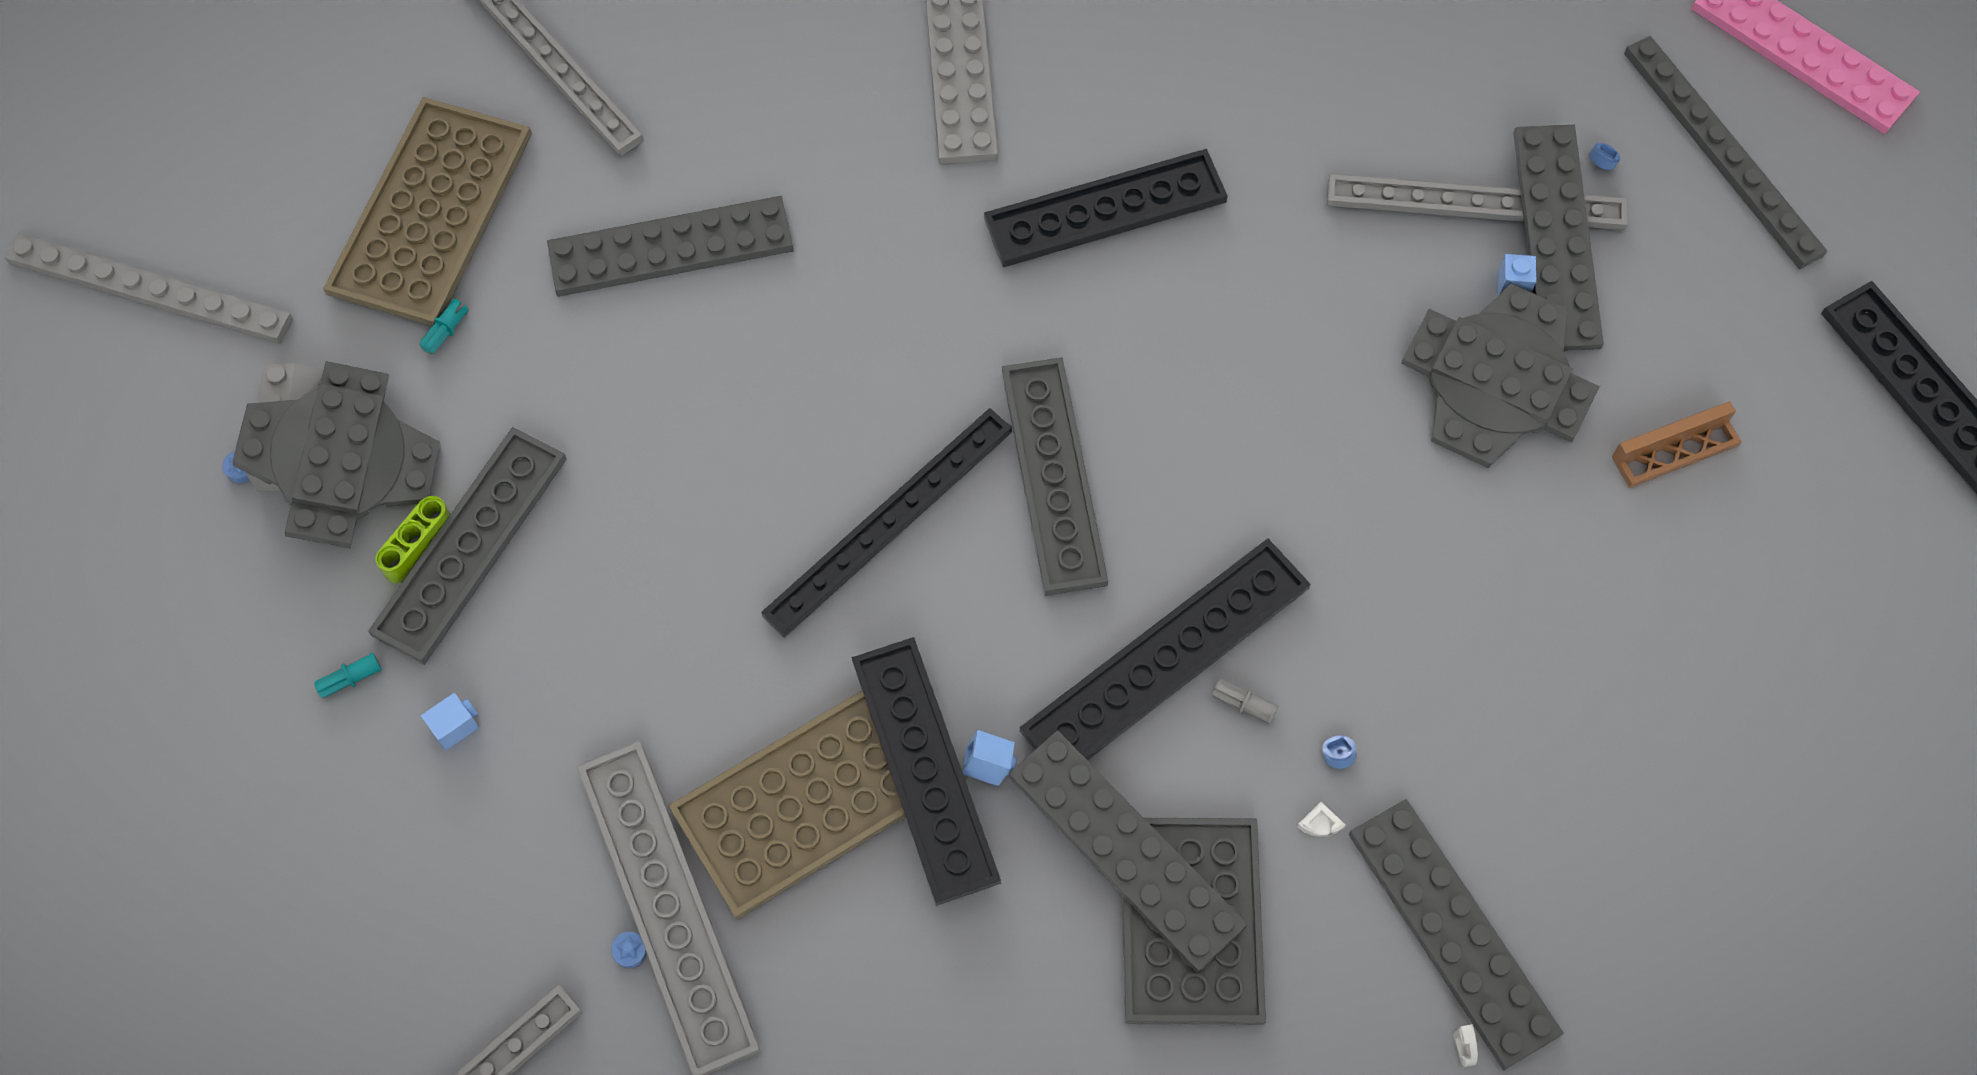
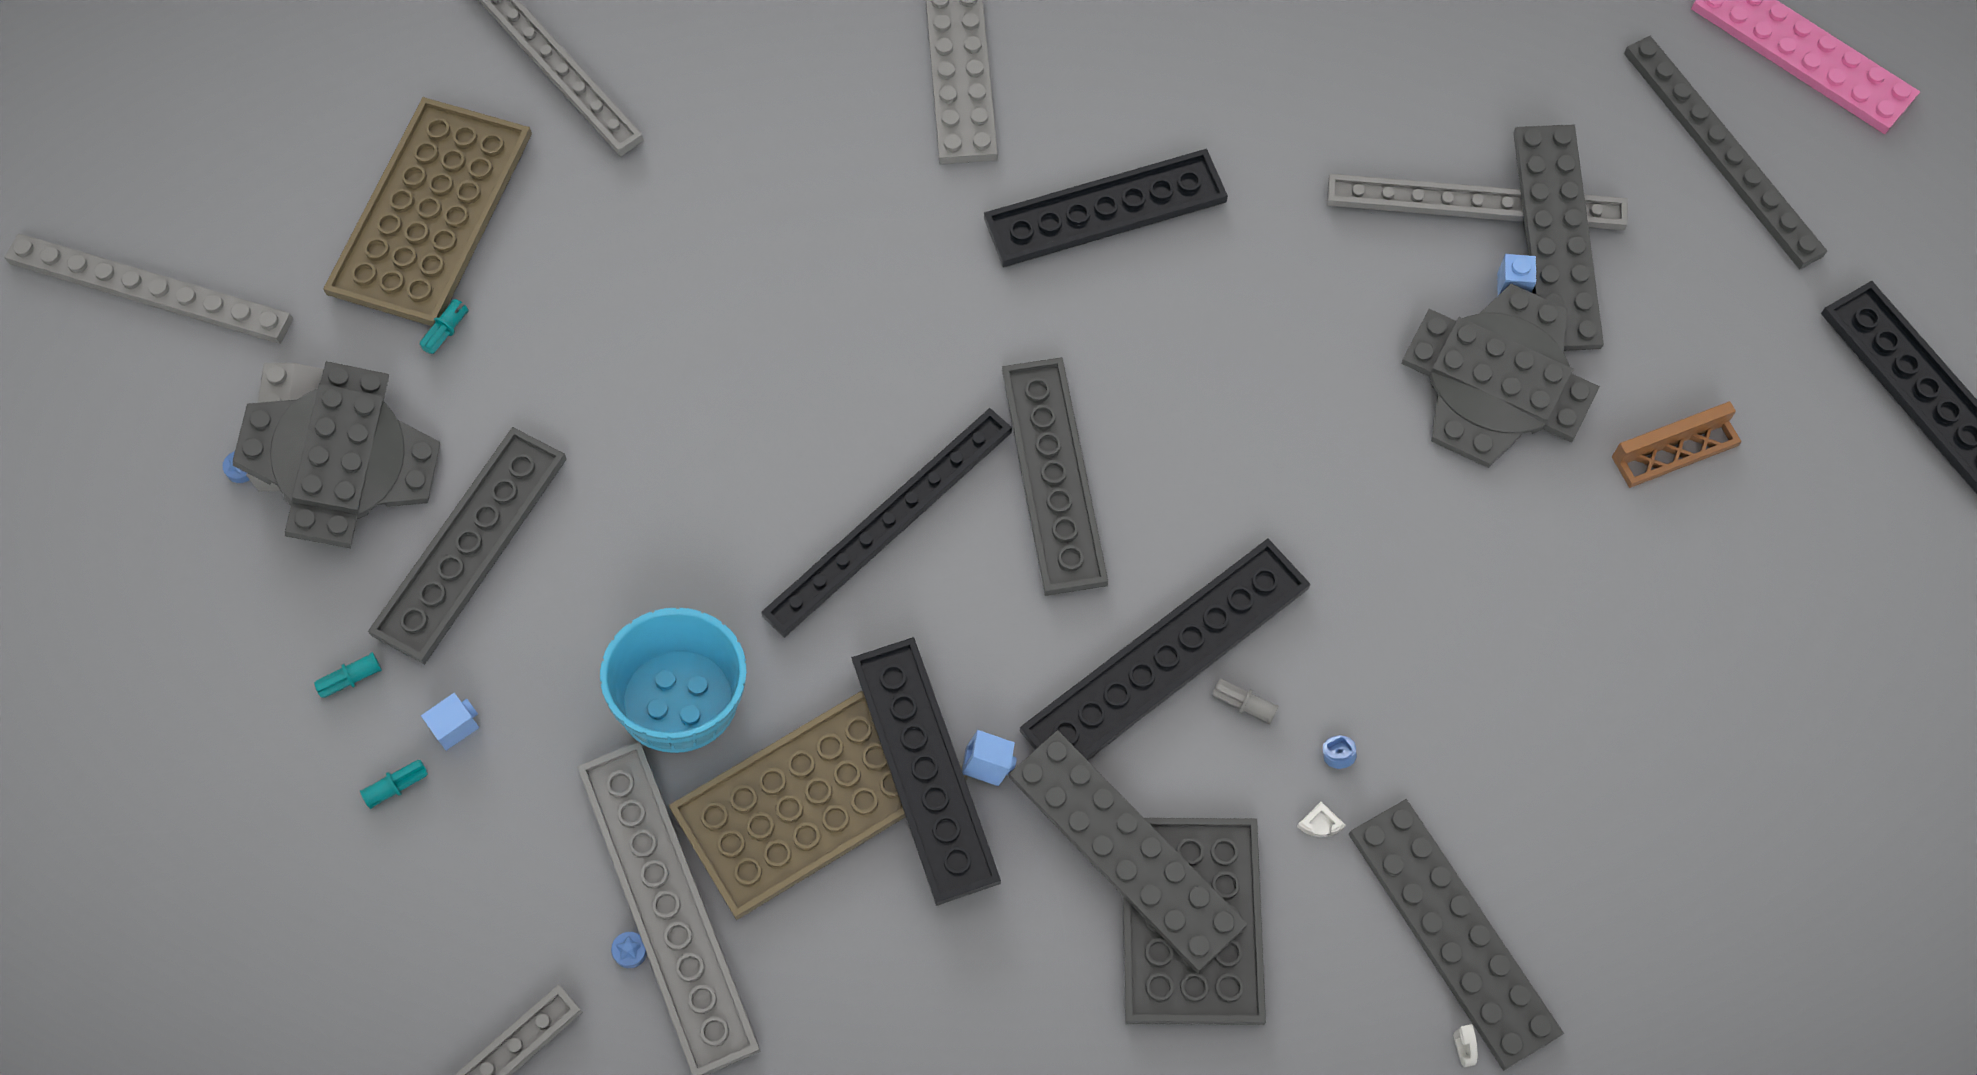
(393, 783): none -> teal axle
(398, 544): lime beam -> none
(669, 246): dark grey plate -> none
(674, 678): none -> medium azure piece
(1604, 156): medium blue tile -> none

